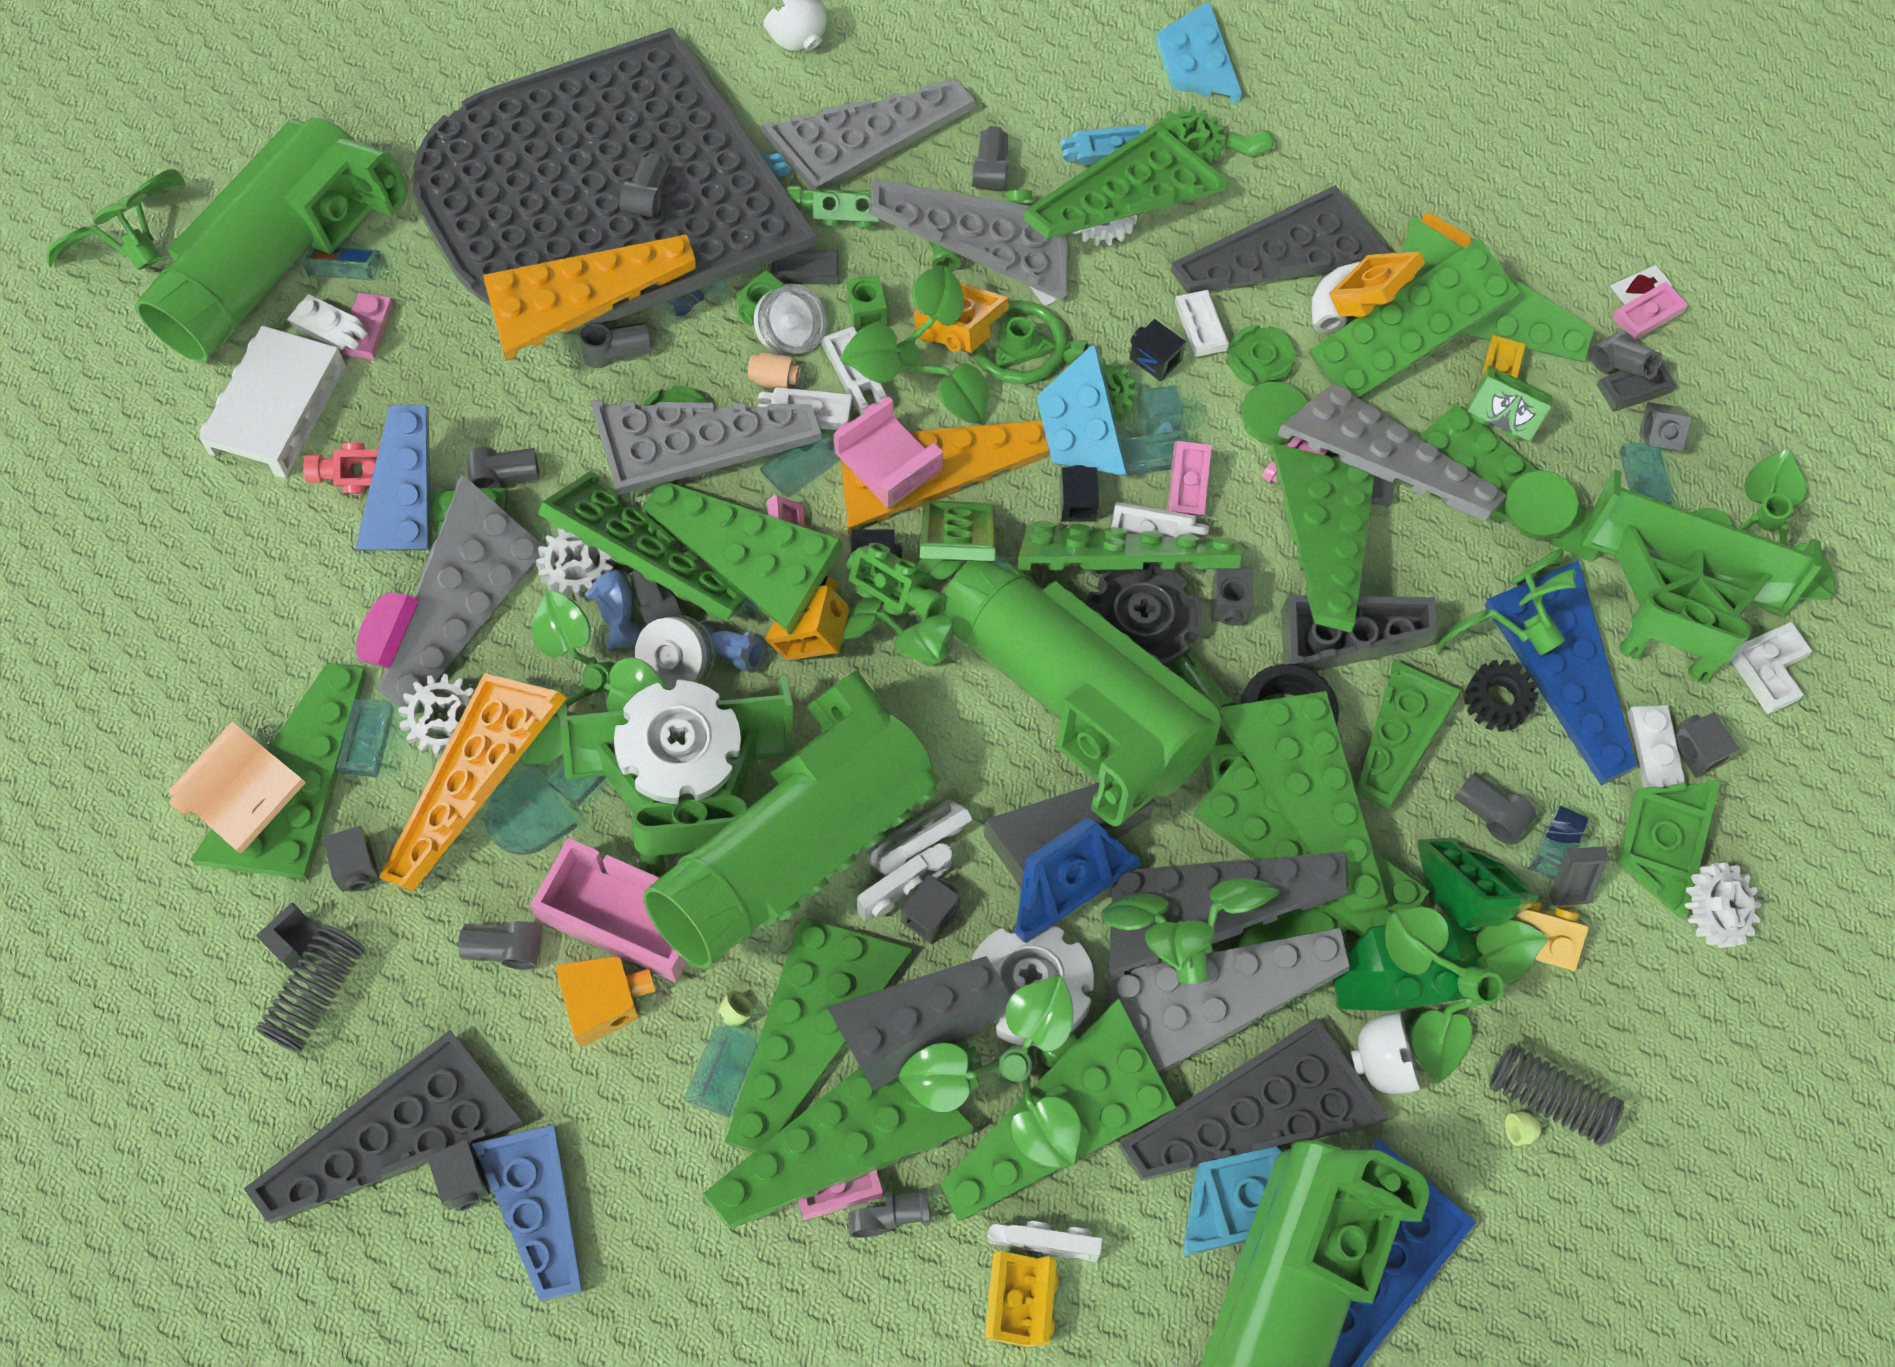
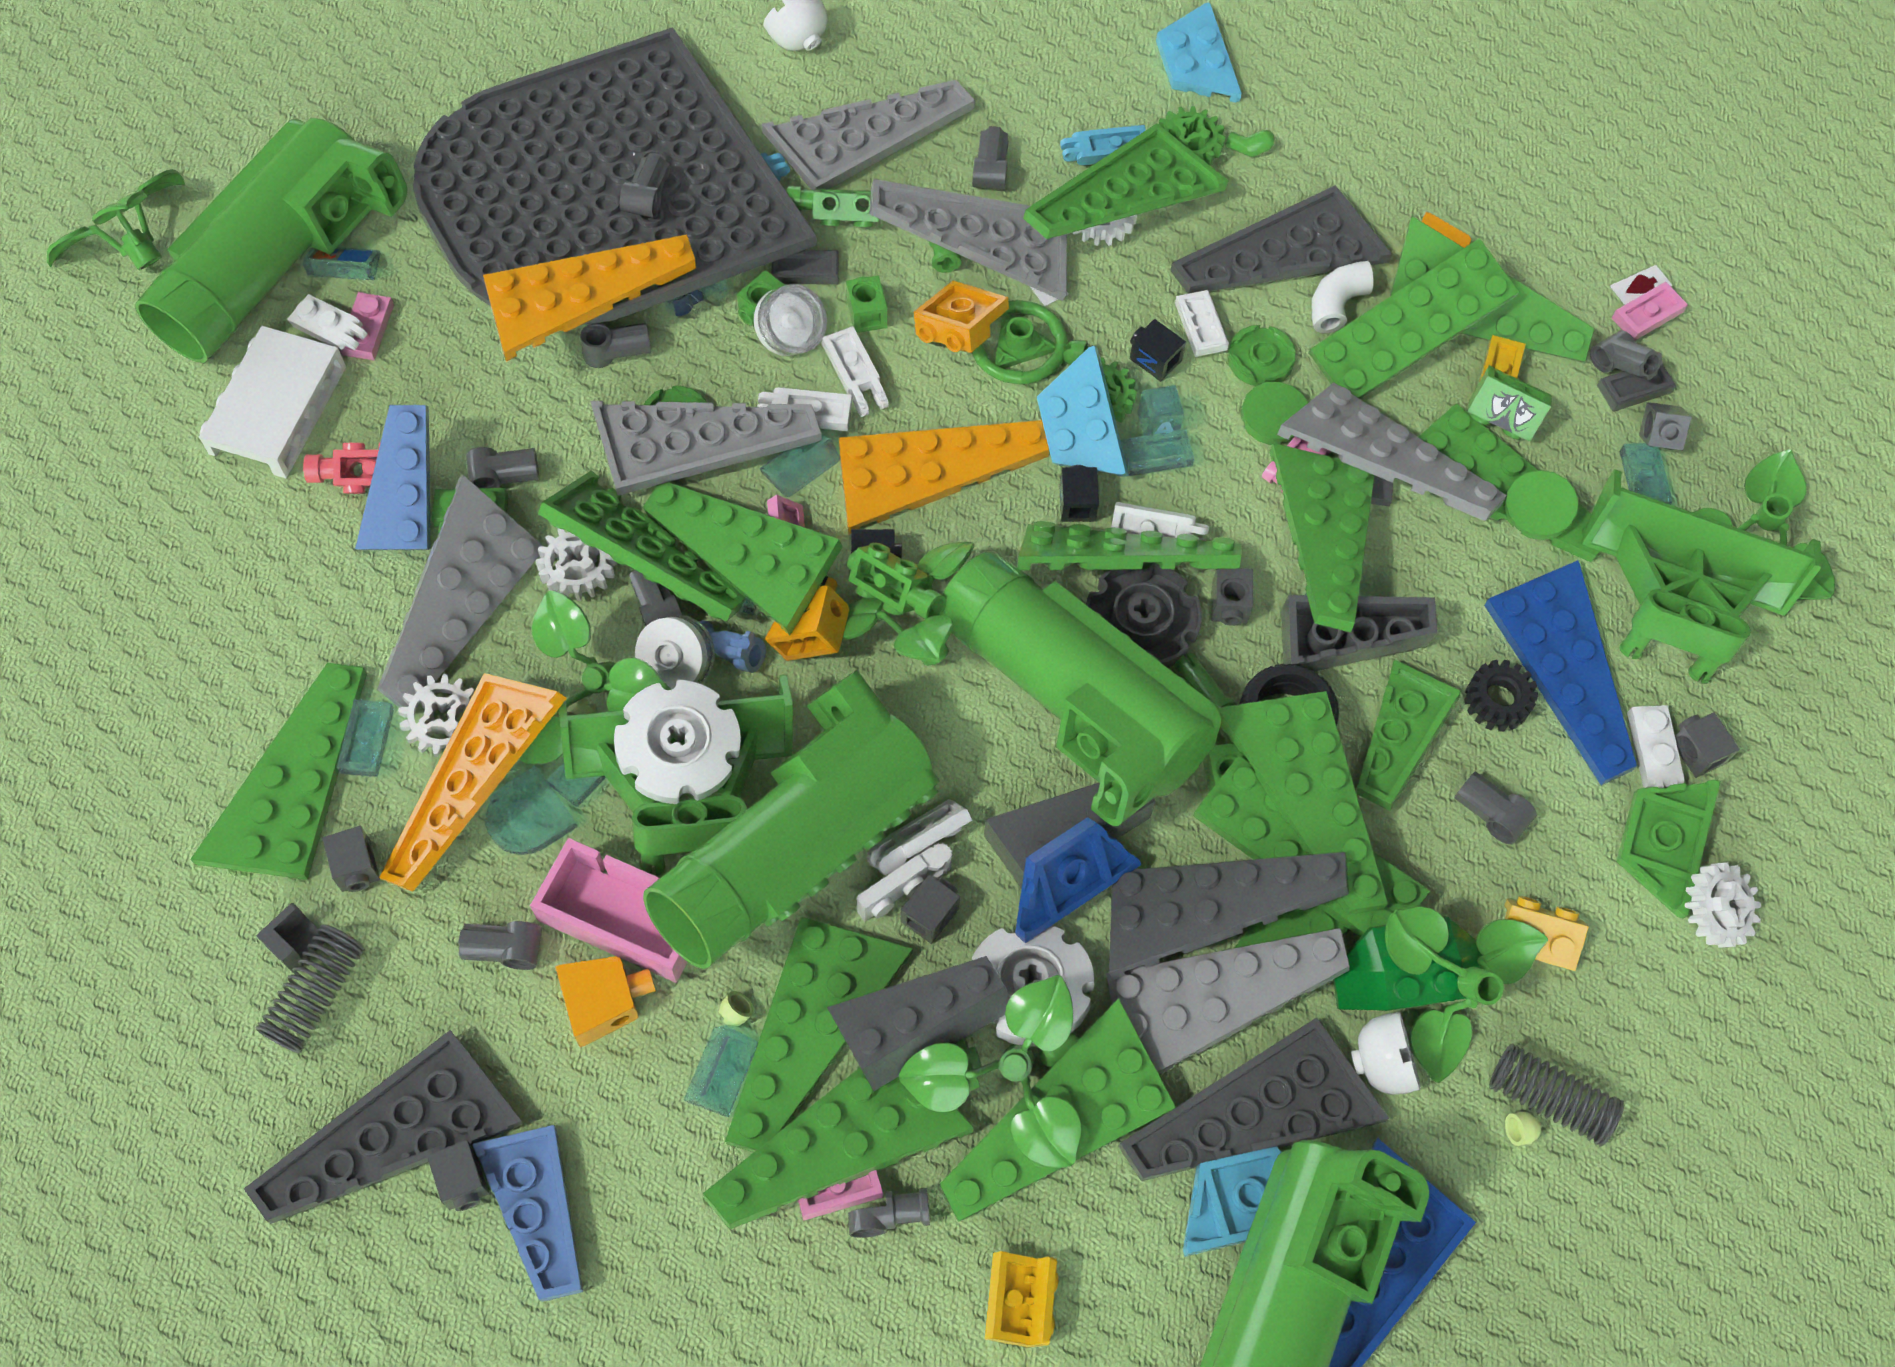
(235, 787): light nougat door -> none
(385, 629): dark pink tile -> none
(615, 603): medium blue animal -> none
(773, 370): light nougat brick -> none
(880, 359): bright green plant -> none
(886, 454): bright pink panel -> none
(957, 531): bright green tile -> none
(1020, 197): bright green plate -> none
(1040, 1239): white hinge -> none
(1186, 943): bright green plant -> none
(1189, 478): bright pink plate -> none
(1375, 282): light orange plate -> none
(1472, 885): green wedge -> none
(1540, 627): bright green plant -> none
(1560, 834): leg -> none
(1578, 876): dark grey tile -> none
(1763, 666): white plate -> none

